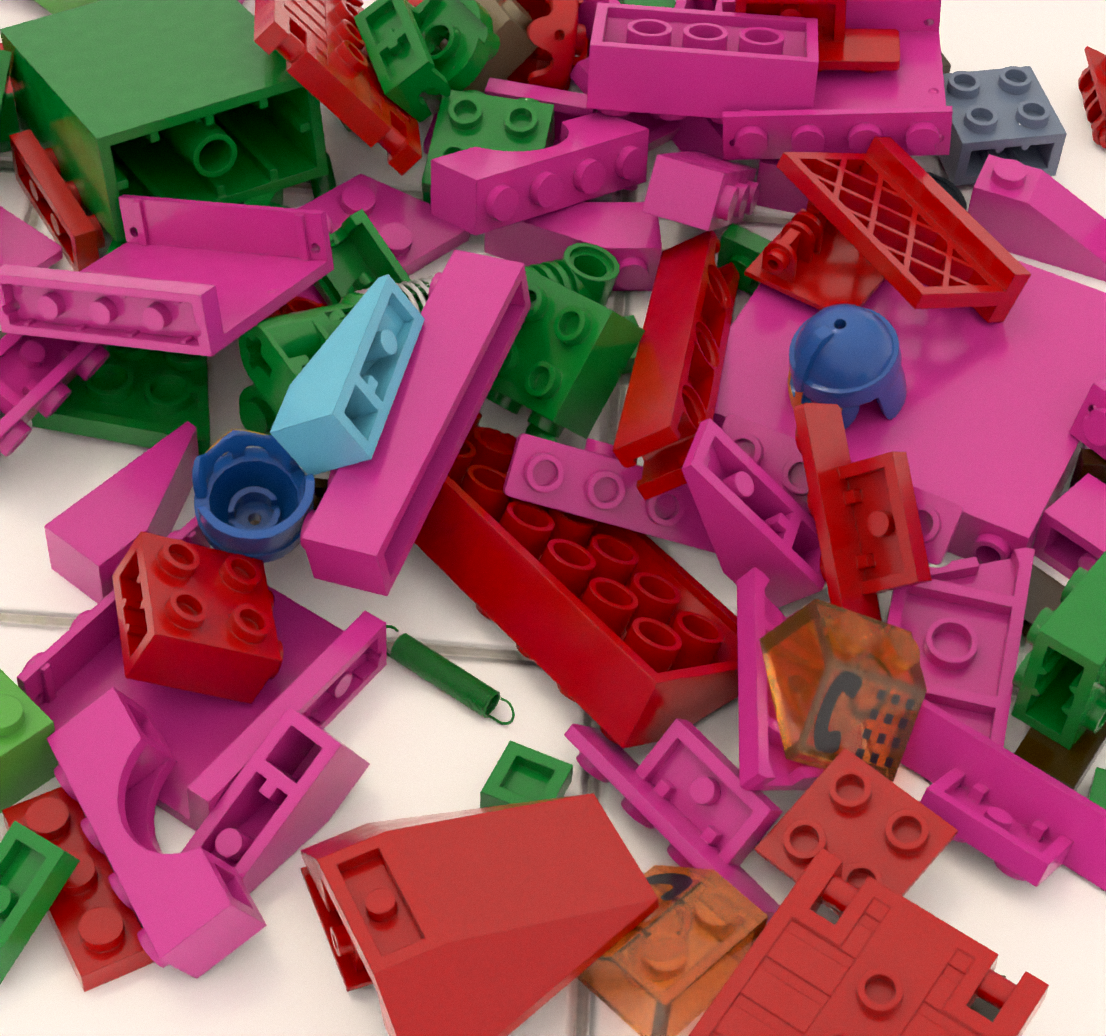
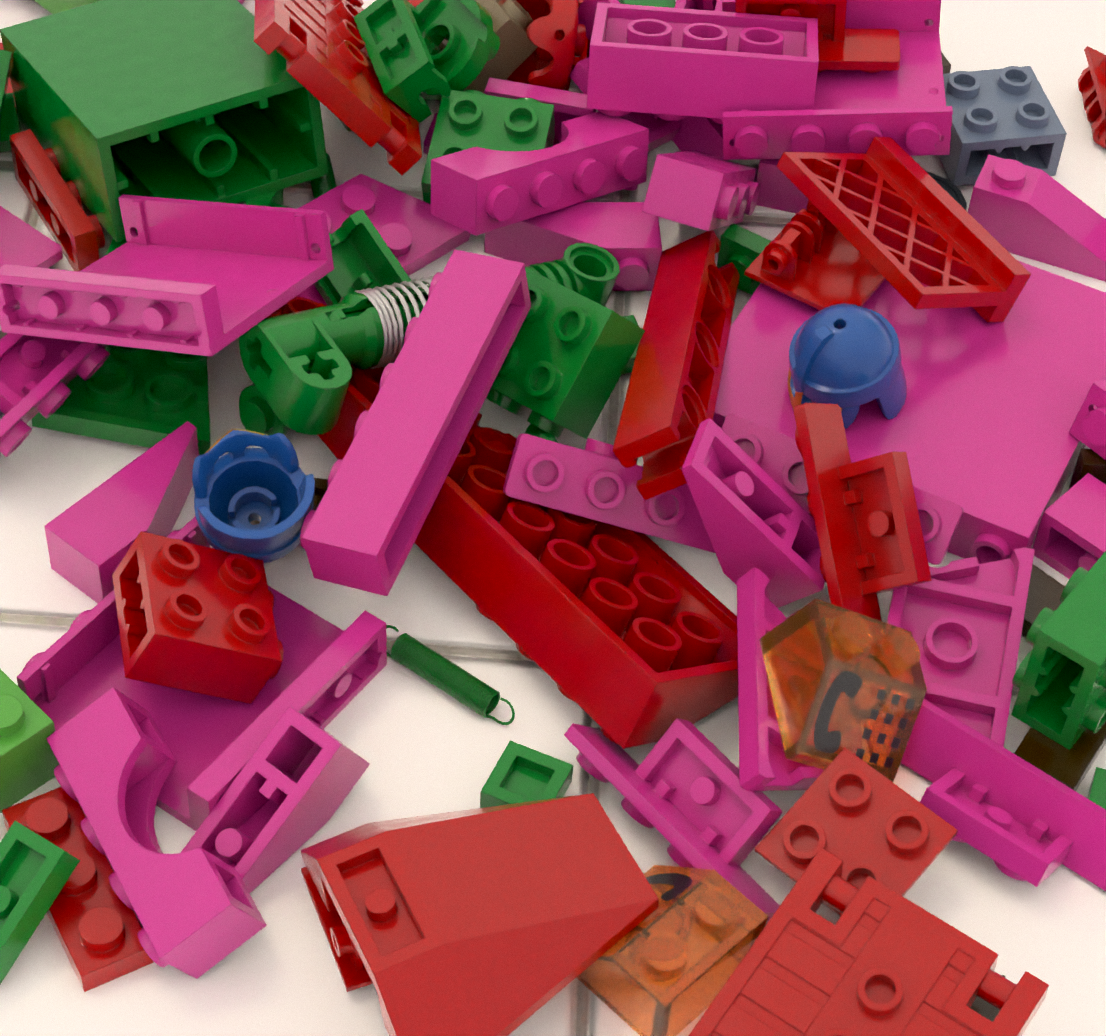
(349, 385): medium azure slope -> none

